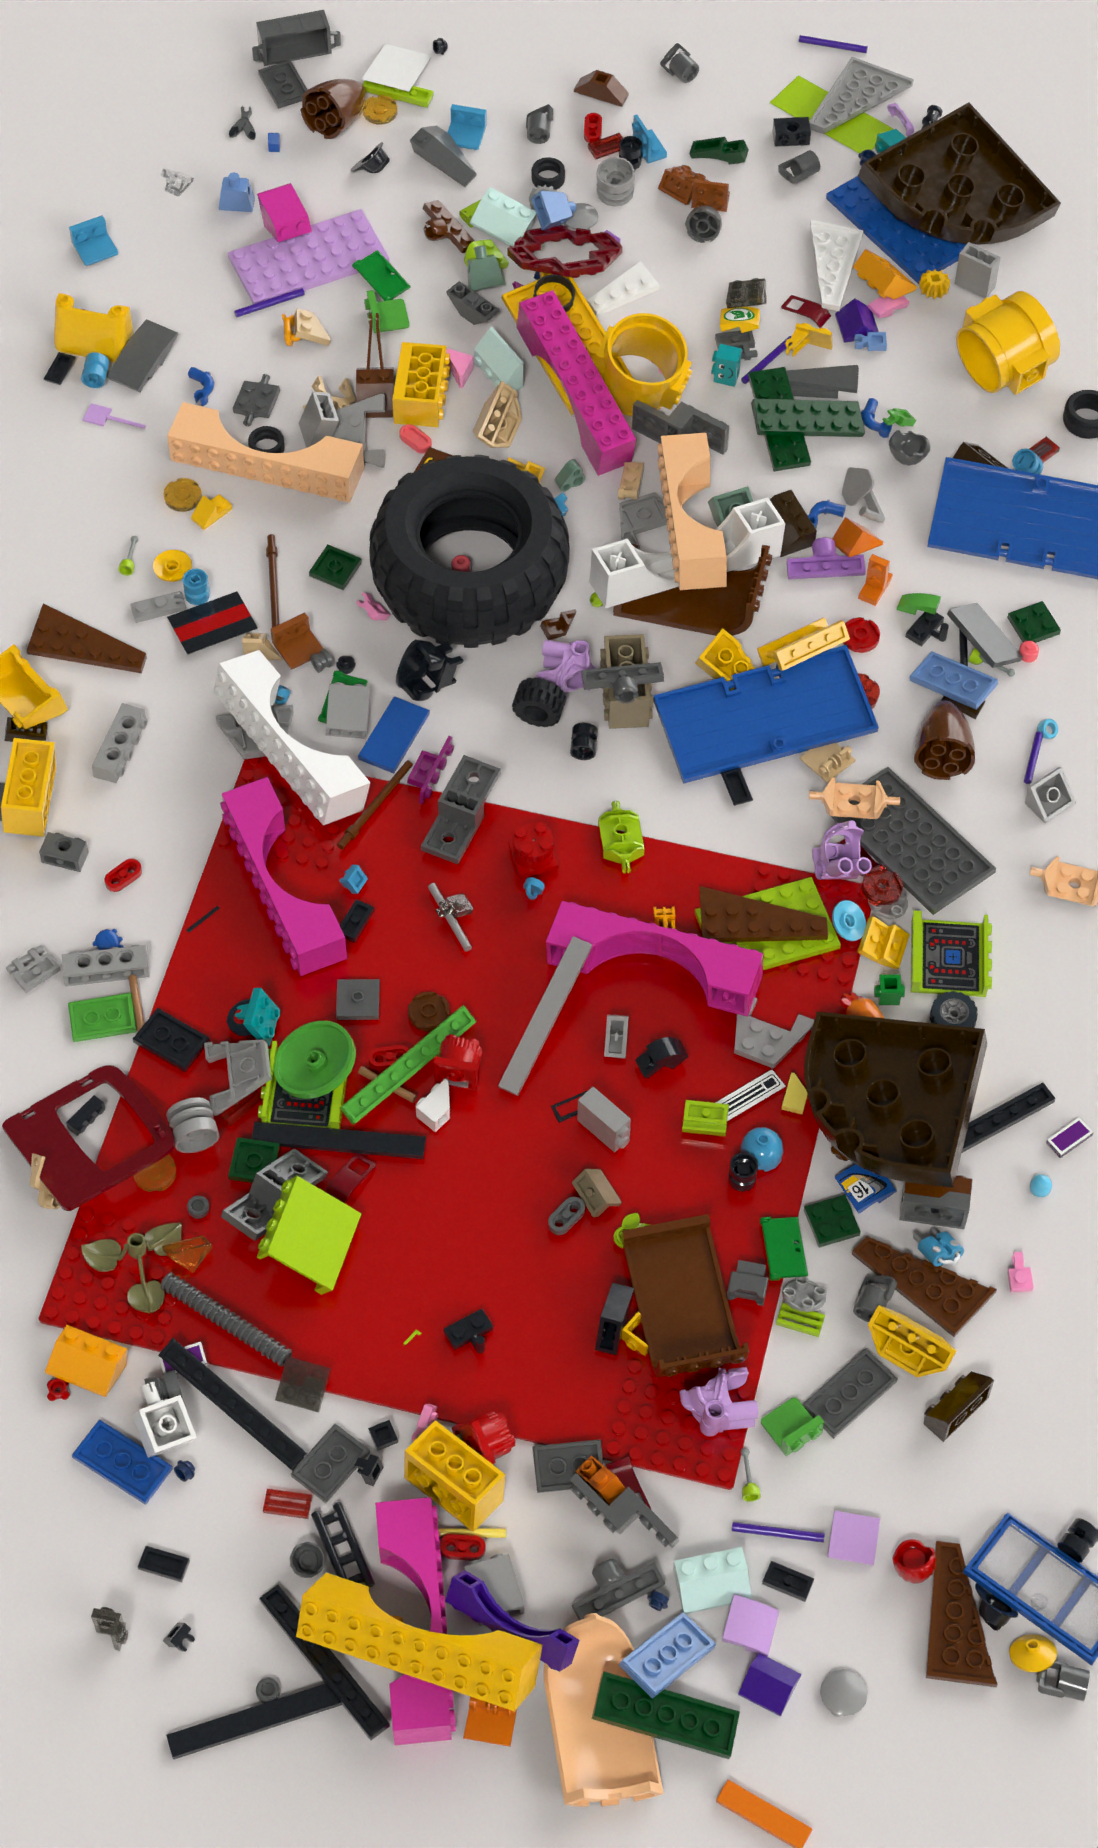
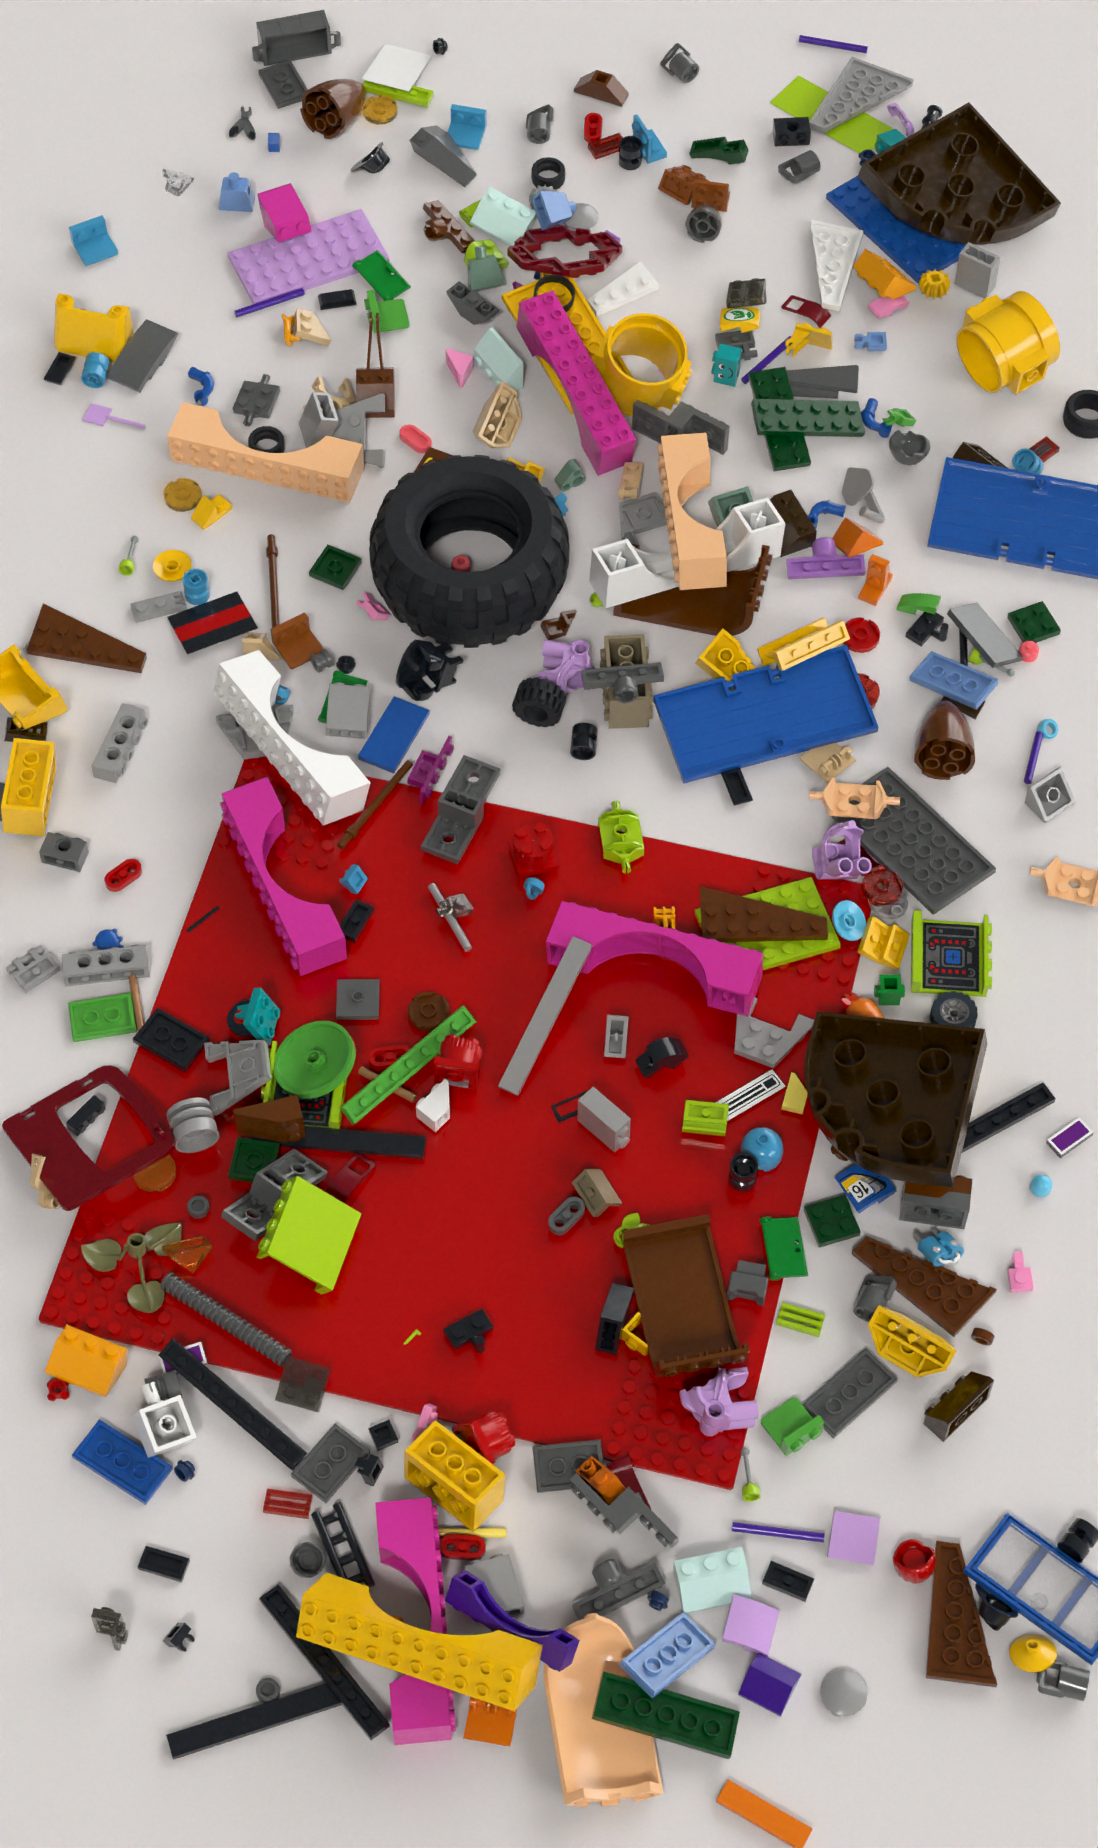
(272, 1120): none -> reddish brown slope
(337, 299): none -> black tile
(421, 384): yellow brick -> none
(615, 181): light grey wheel -> none
(804, 1295): light grey dish -> none
(855, 319): dark purple slope -> none
(982, 1336): none -> reddish brown tile

